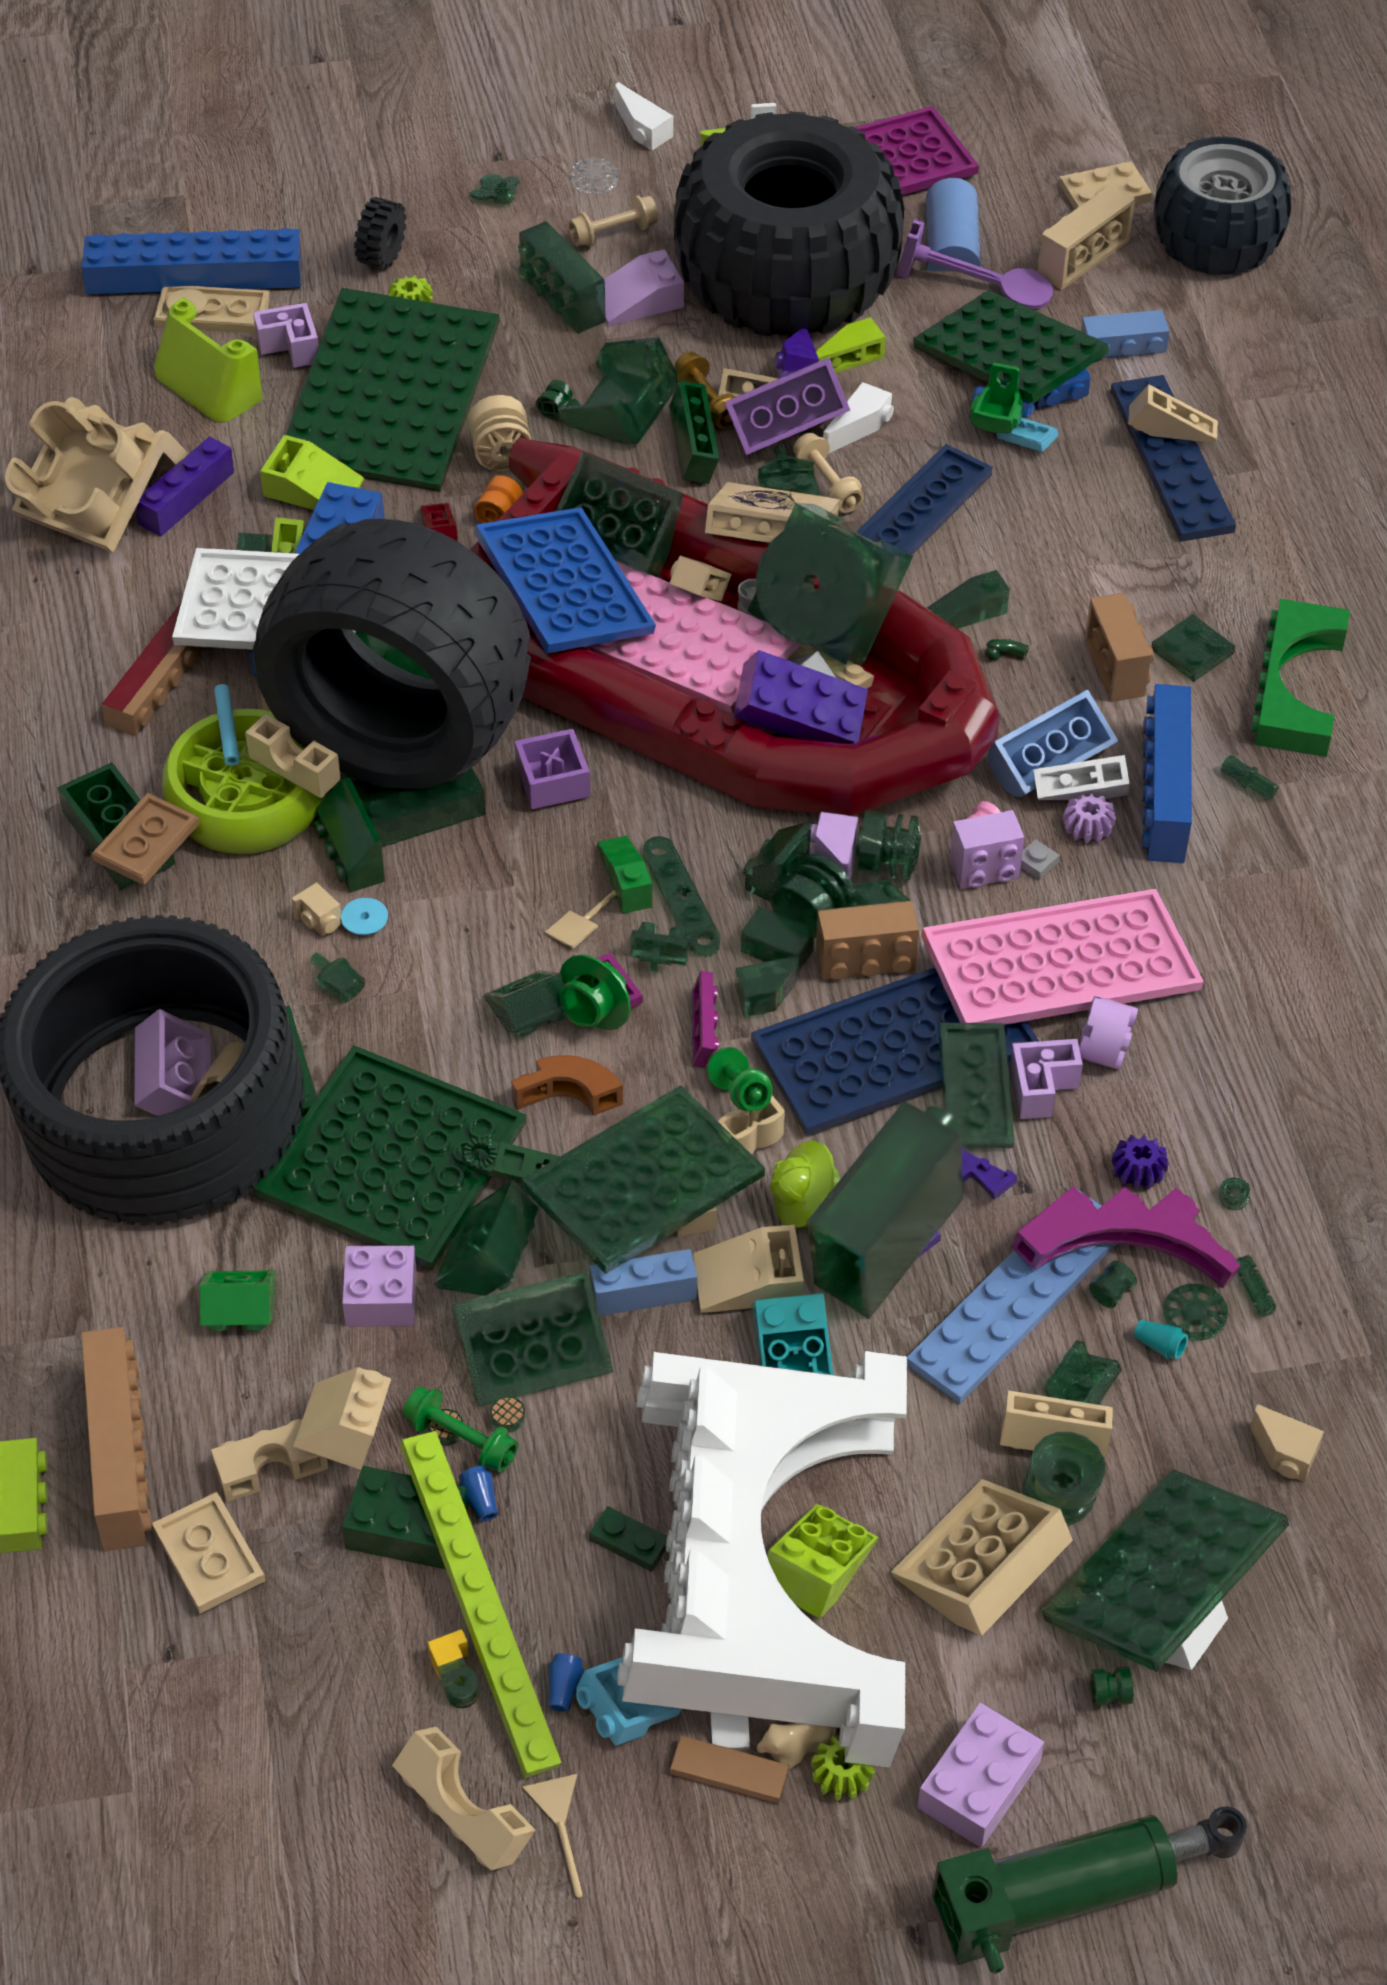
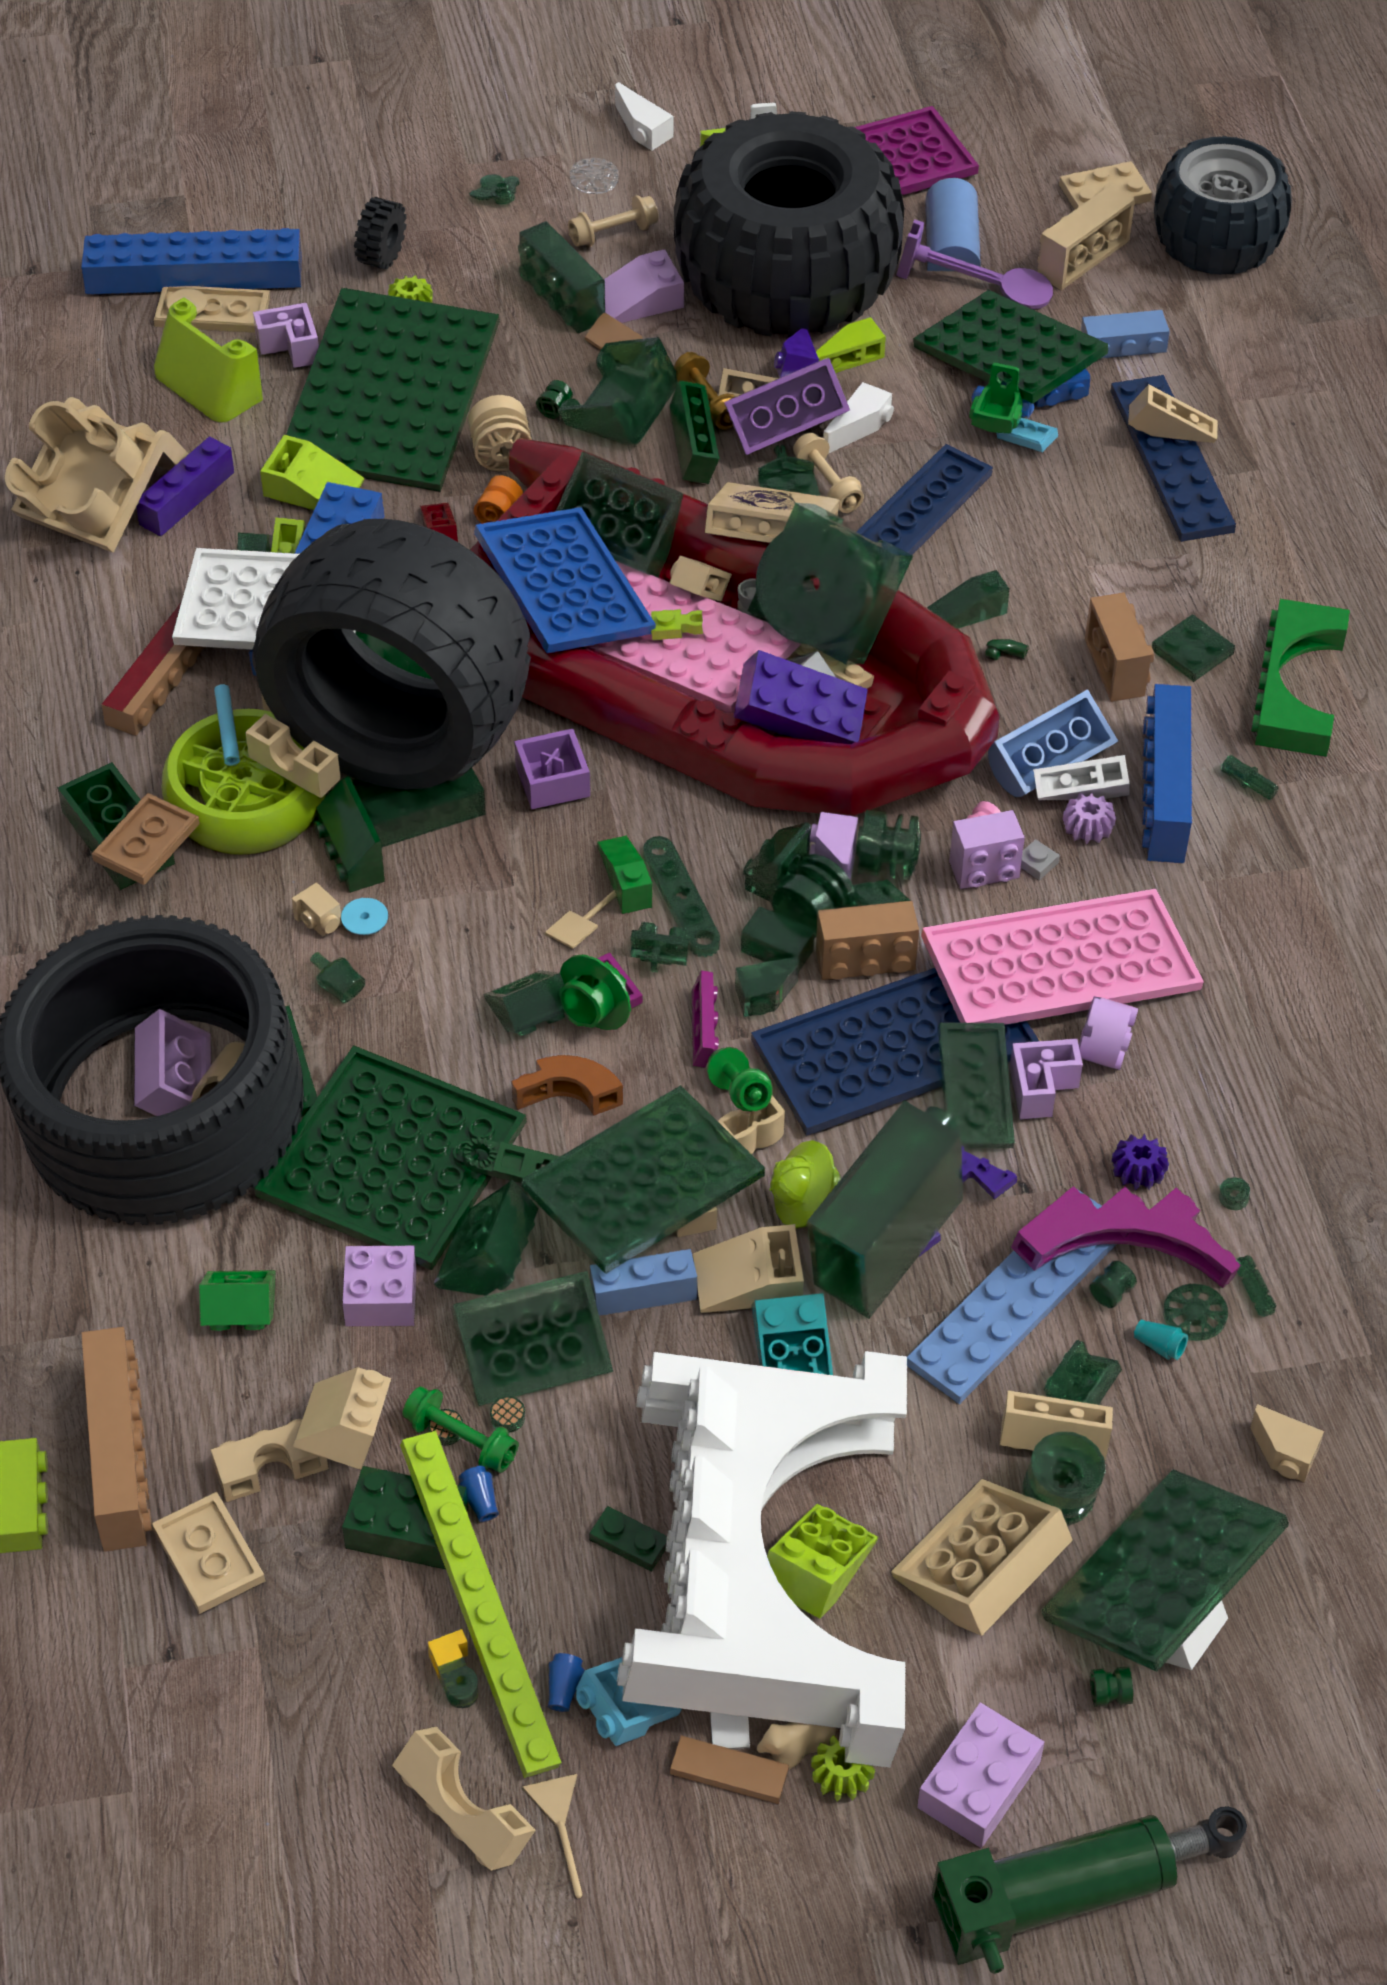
(608, 330): none -> medium nougat slope
(672, 623): none -> lime plate

